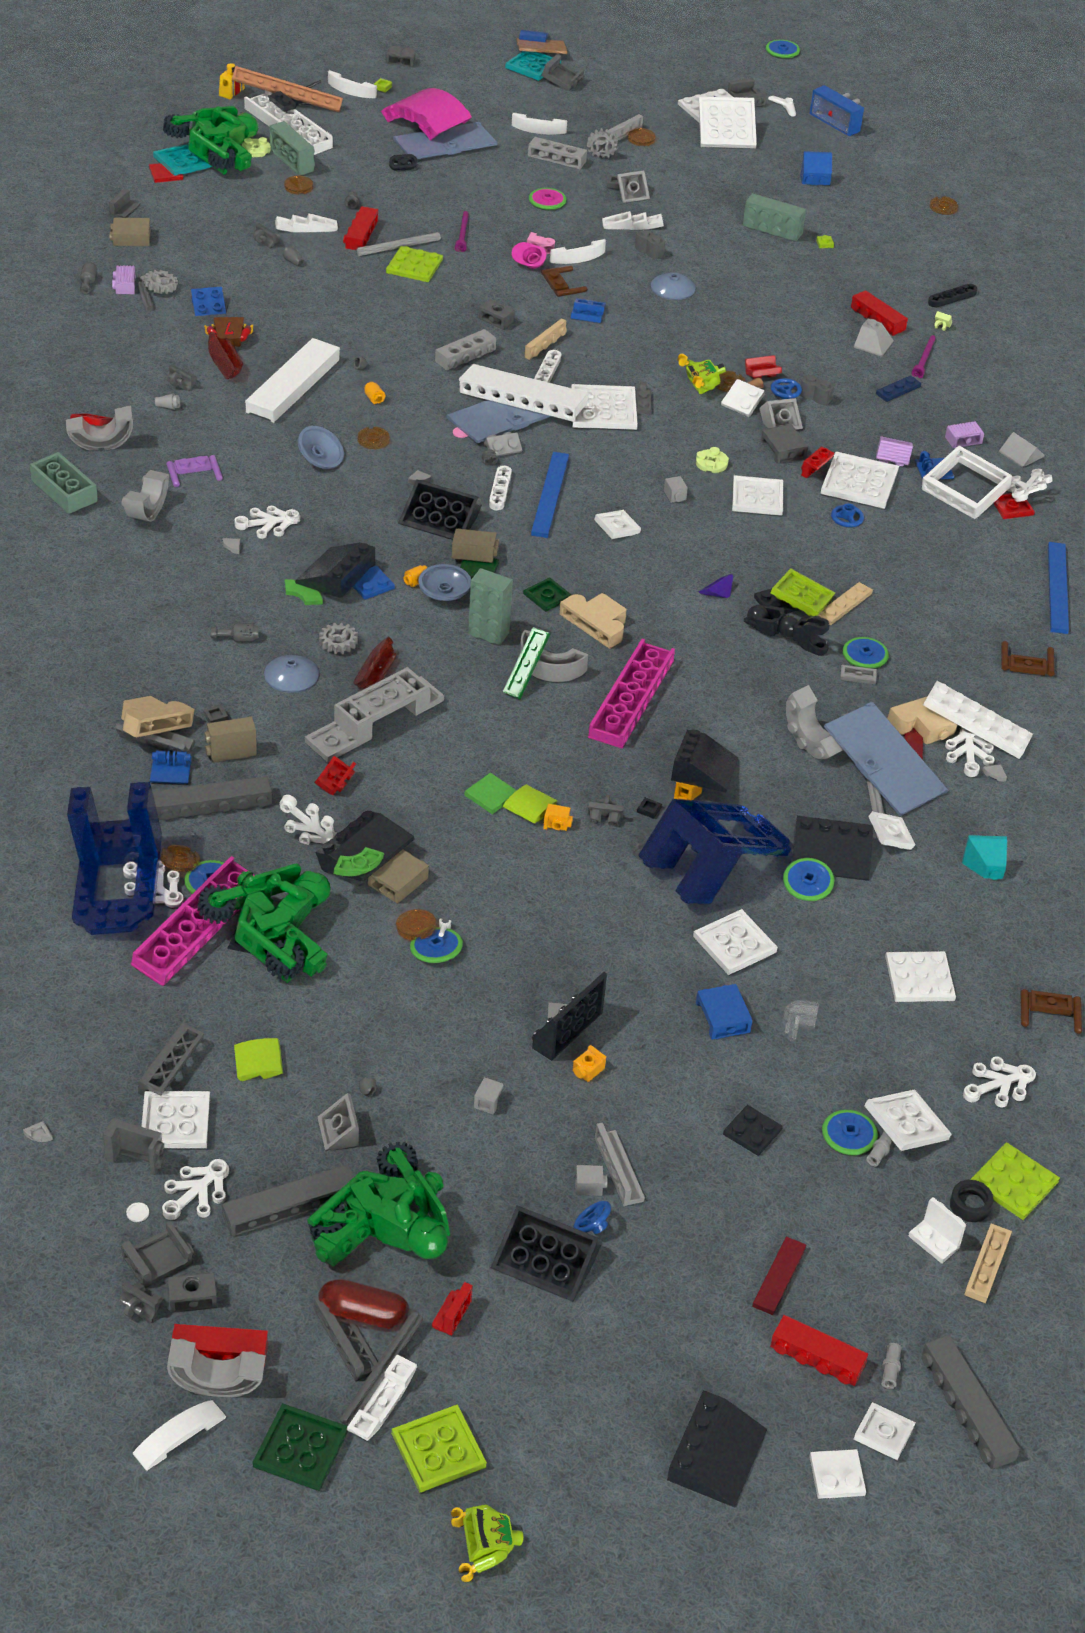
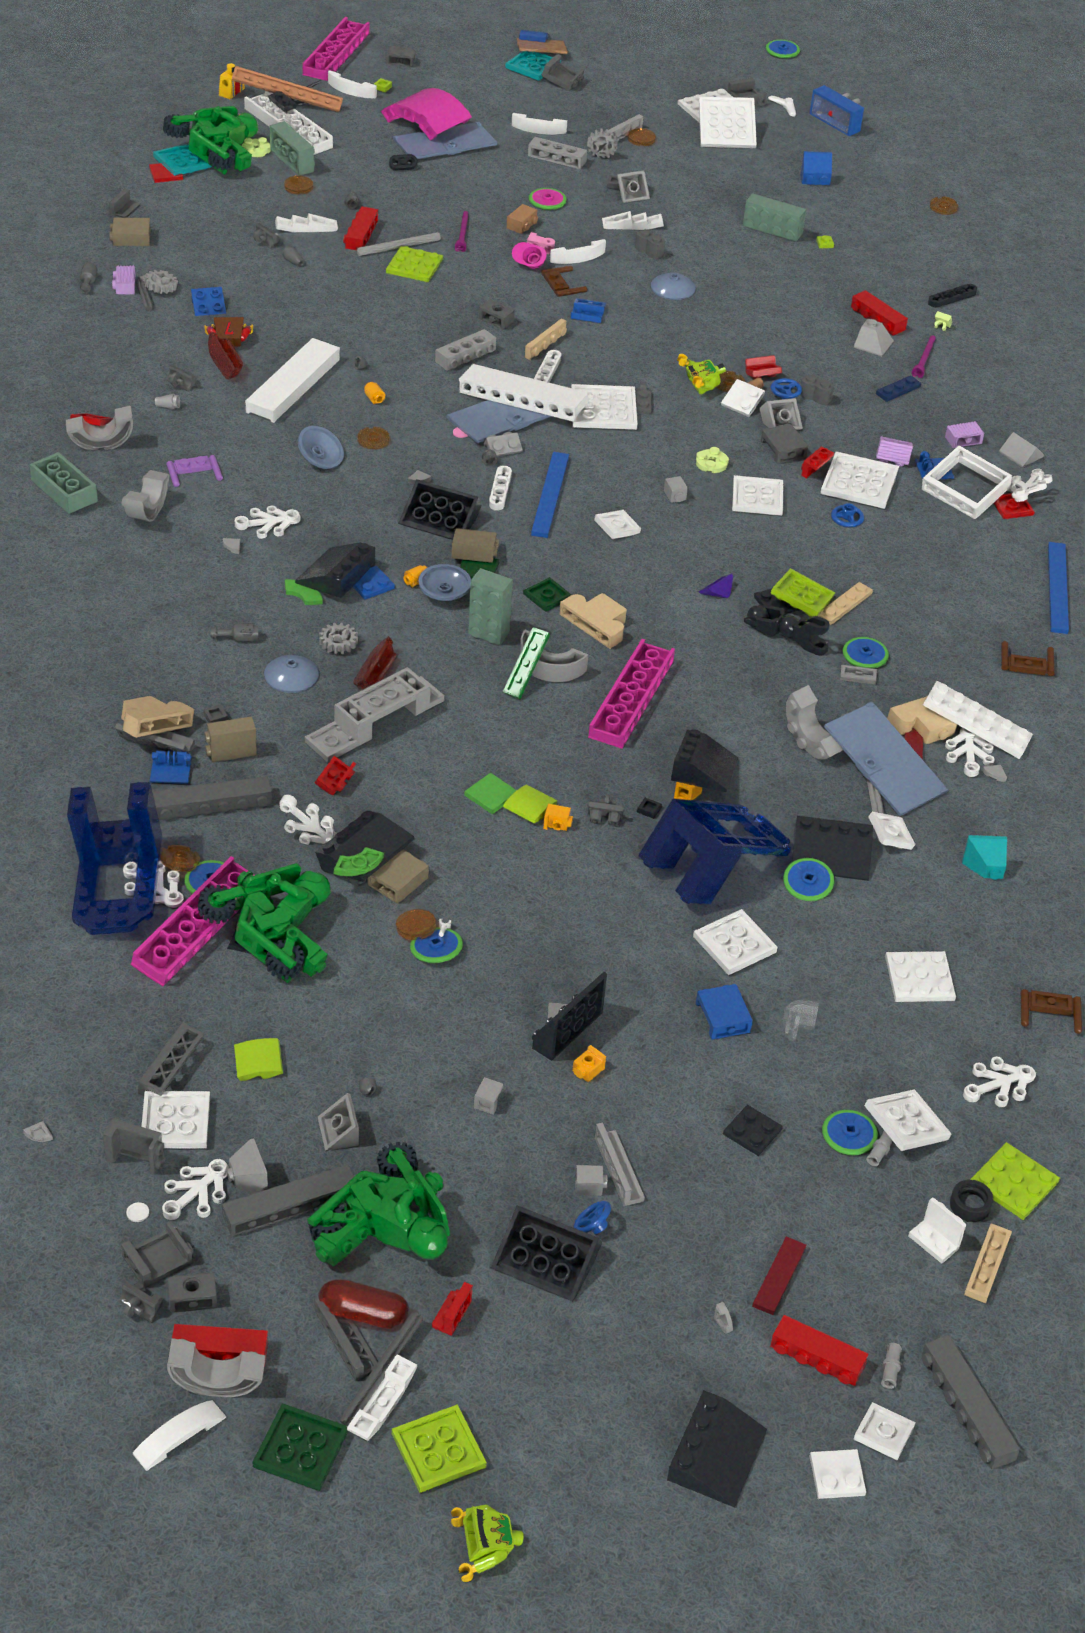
(247, 1169): none -> light grey slope
(335, 49): none -> dark pink tile
(522, 219): none -> medium nougat brick
(723, 1318): none -> light grey tile

